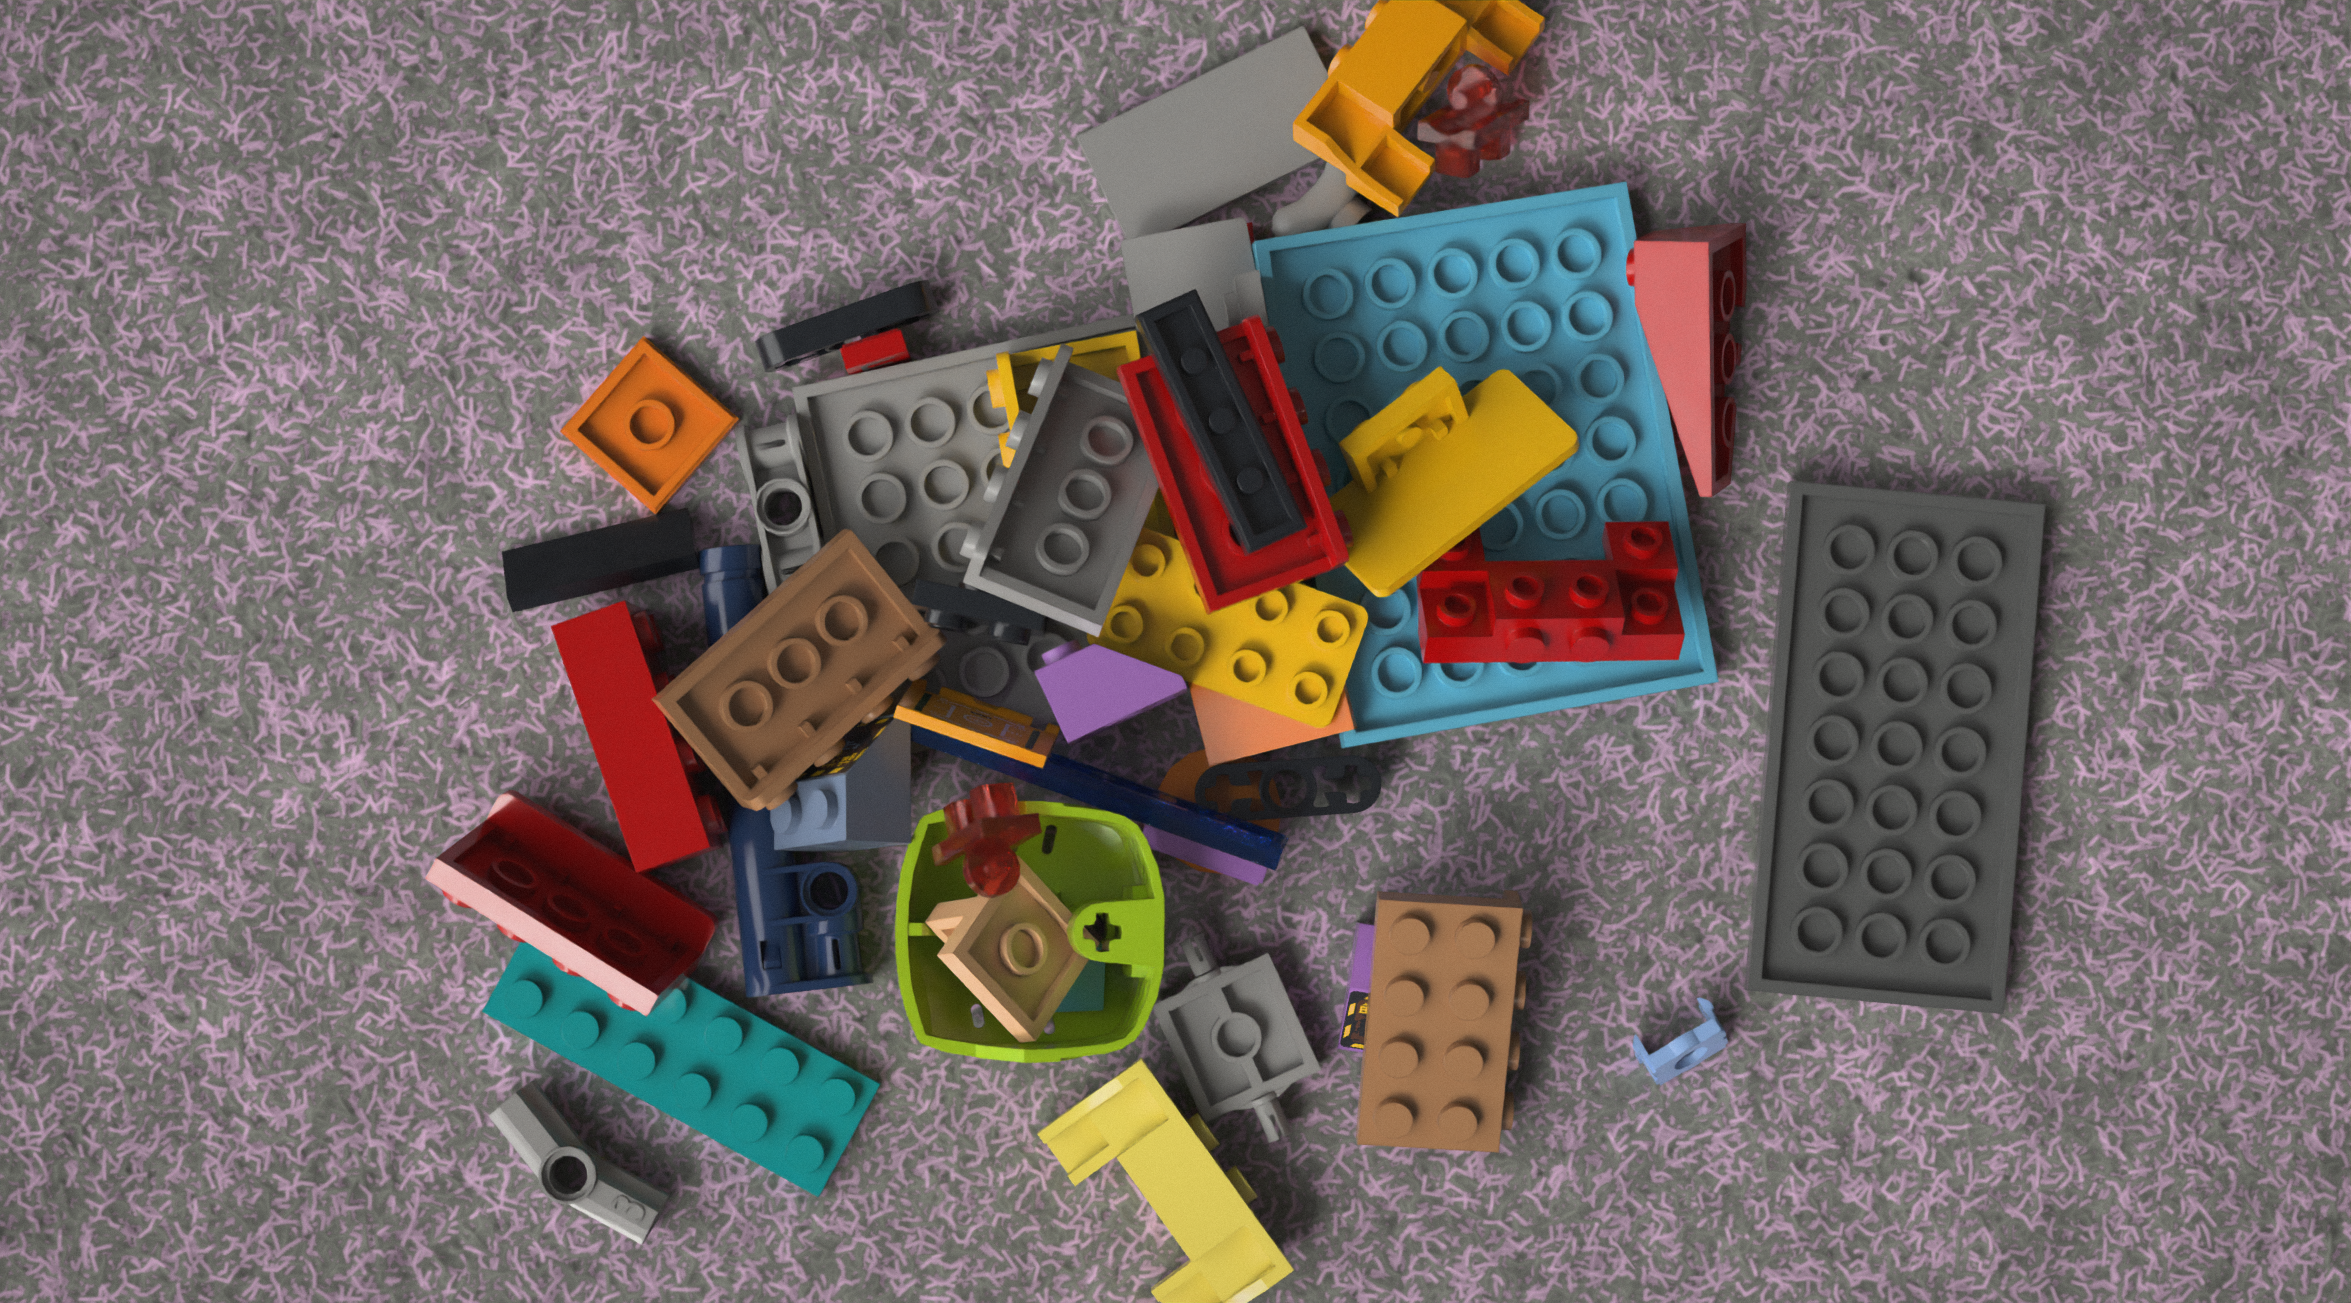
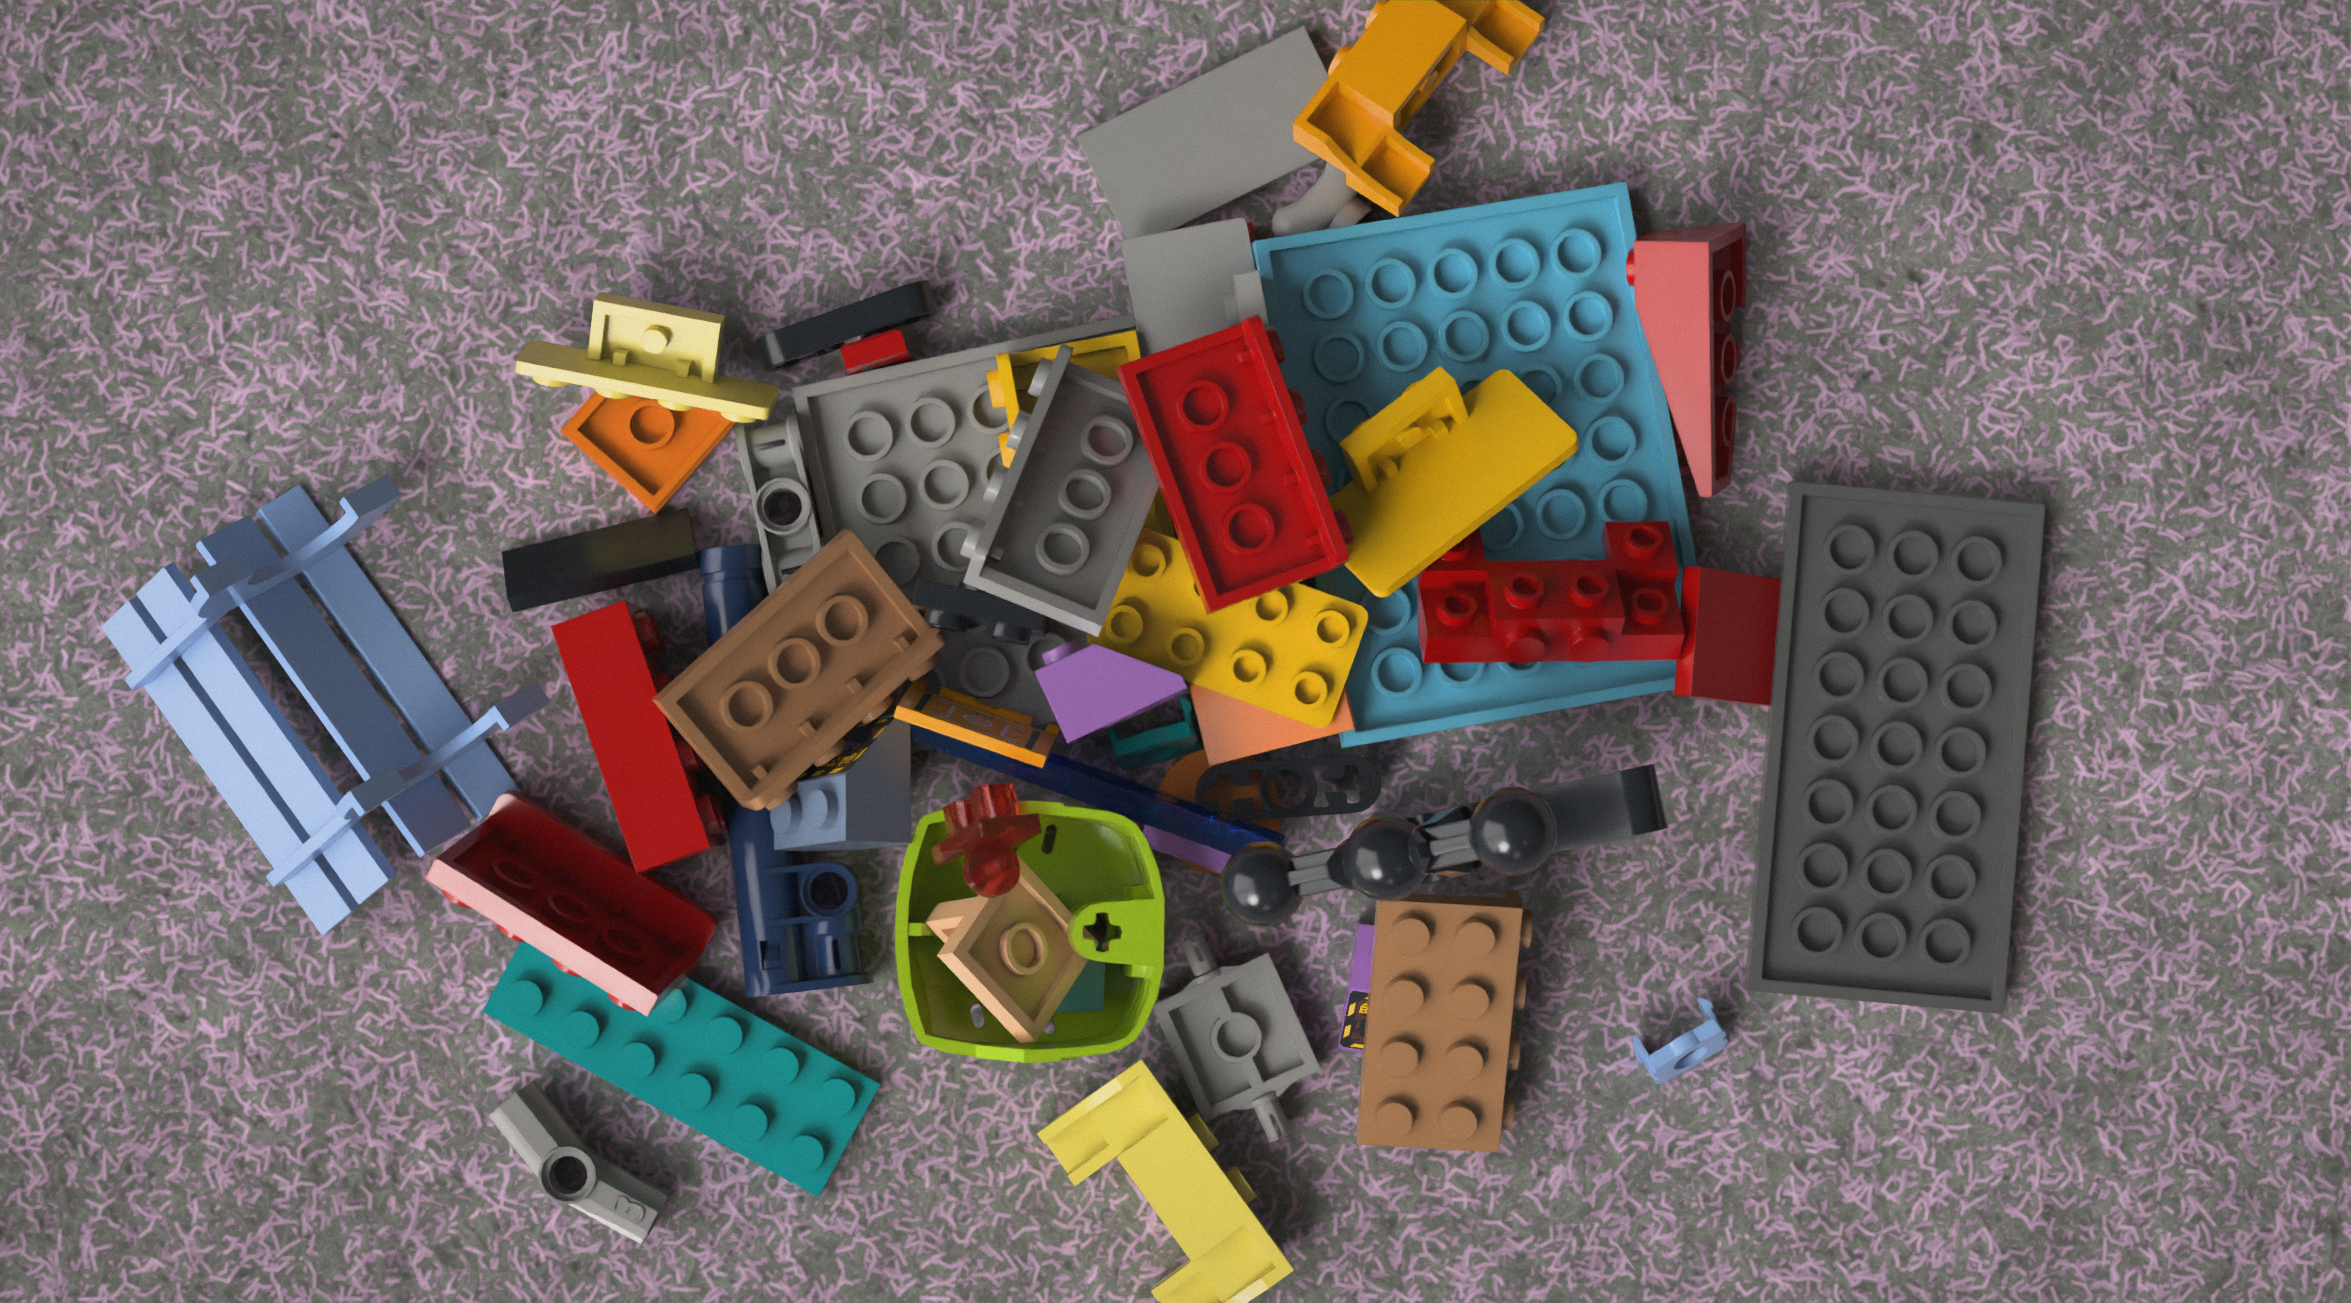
(251, 748): none -> light blue piece
(651, 354): none -> light yellow bracket
(1158, 743): none -> teal piece
(1220, 422): black tile -> none
(1394, 855): none -> black piece
(1473, 123): clear red hips -> none
(1727, 636): none -> red tile

